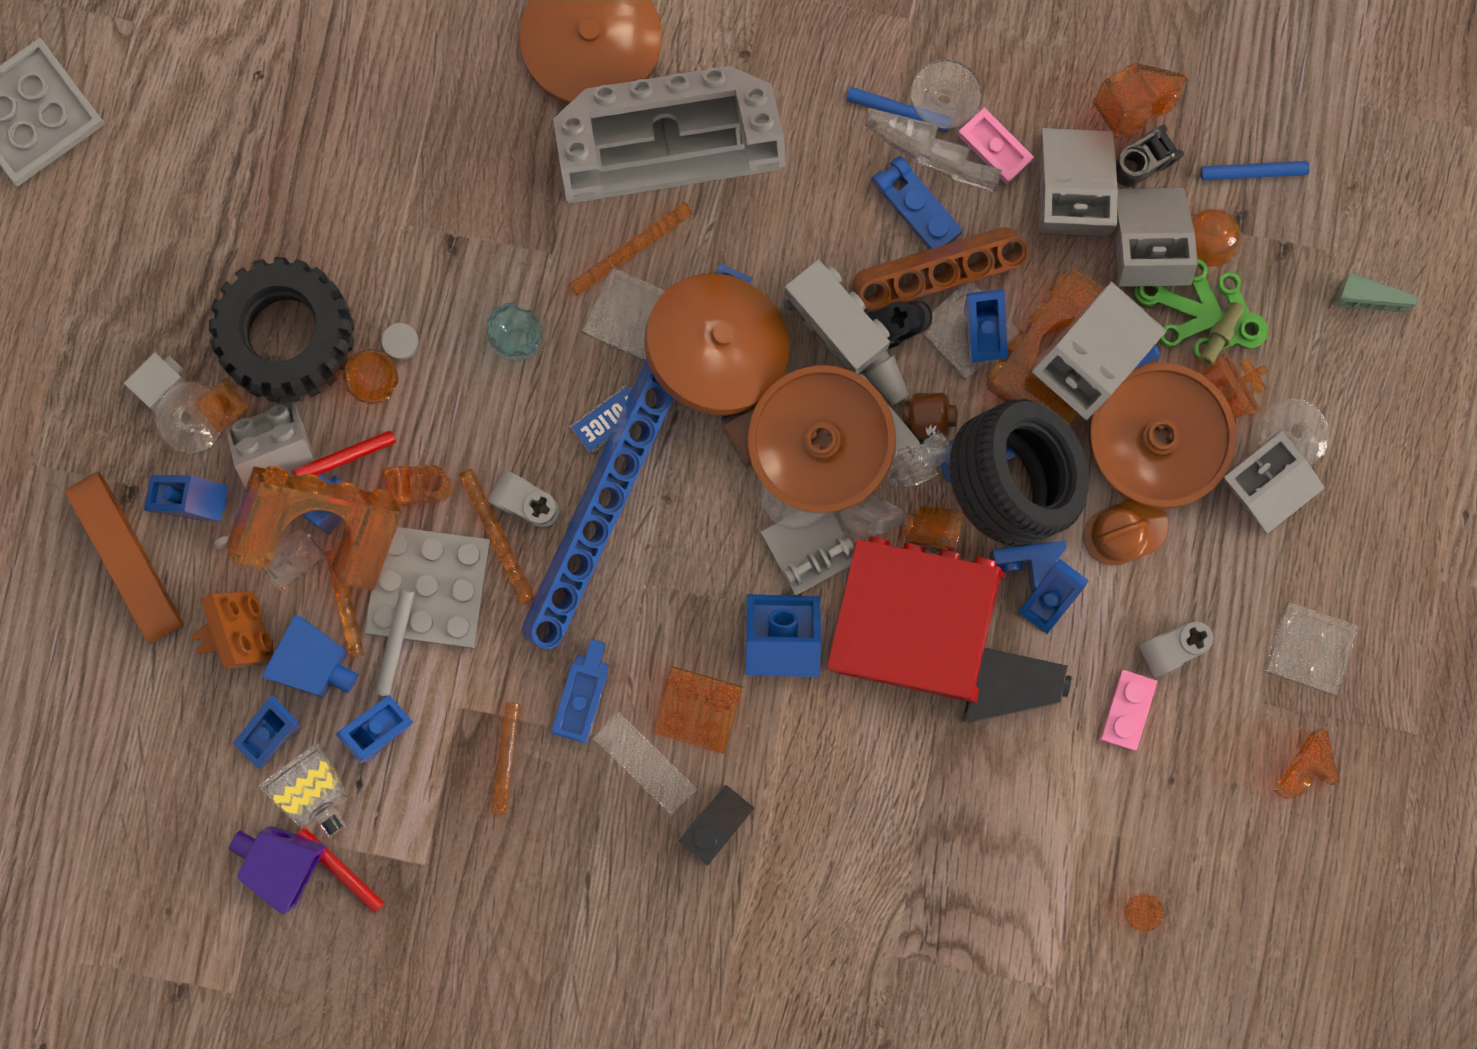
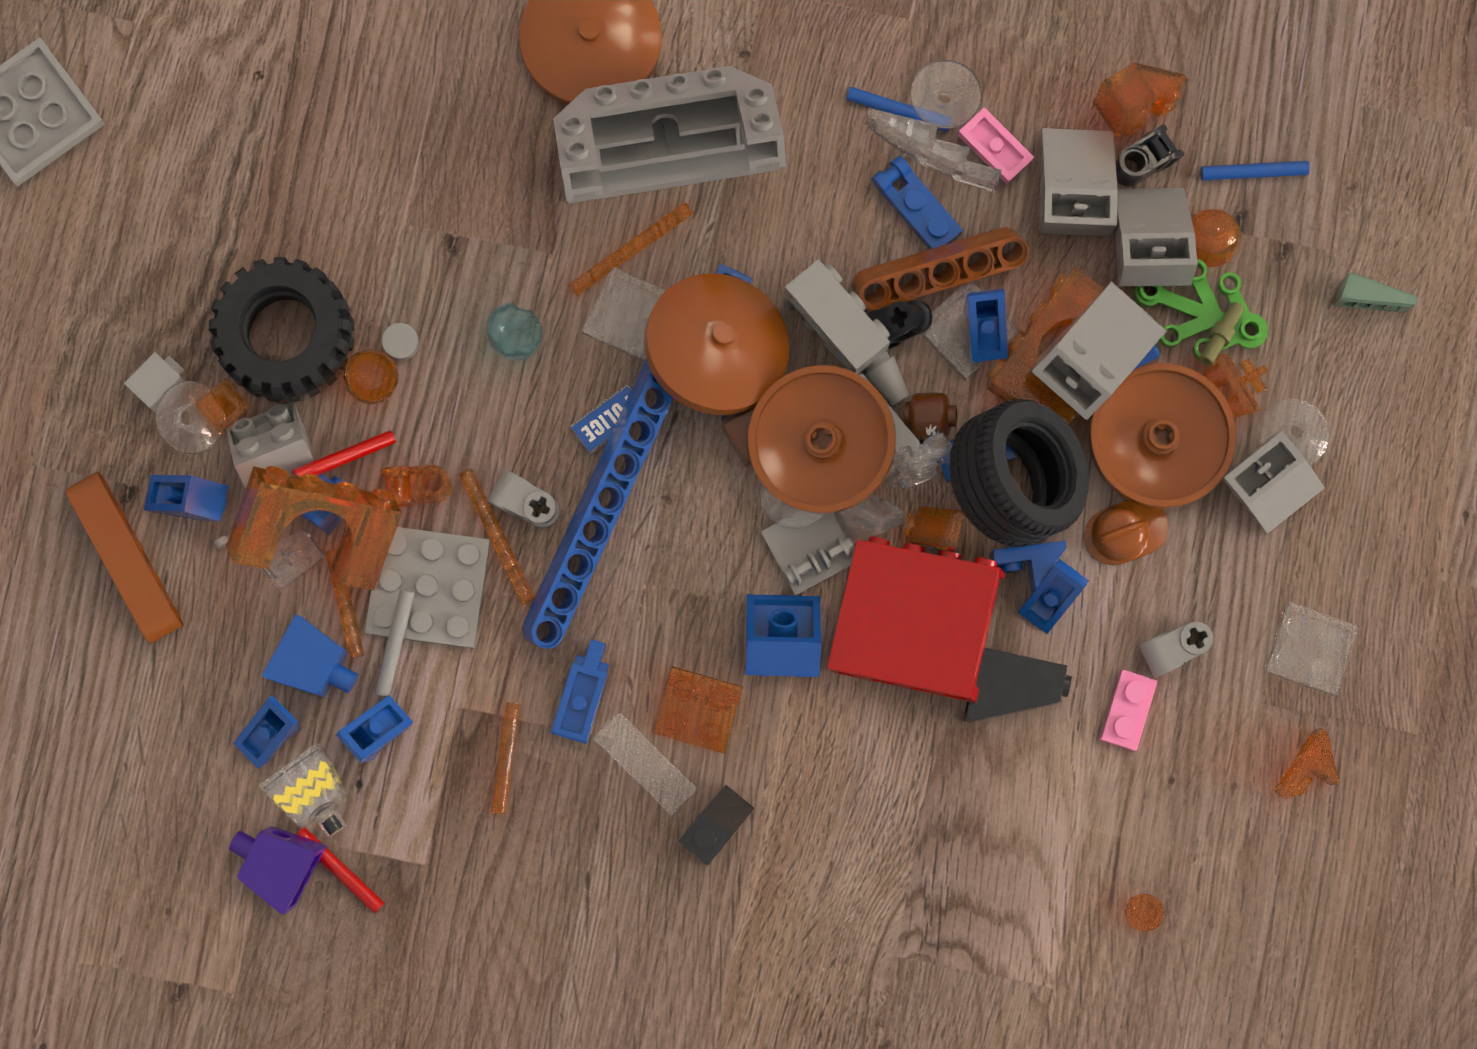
(234, 630): dark orange plate -> none

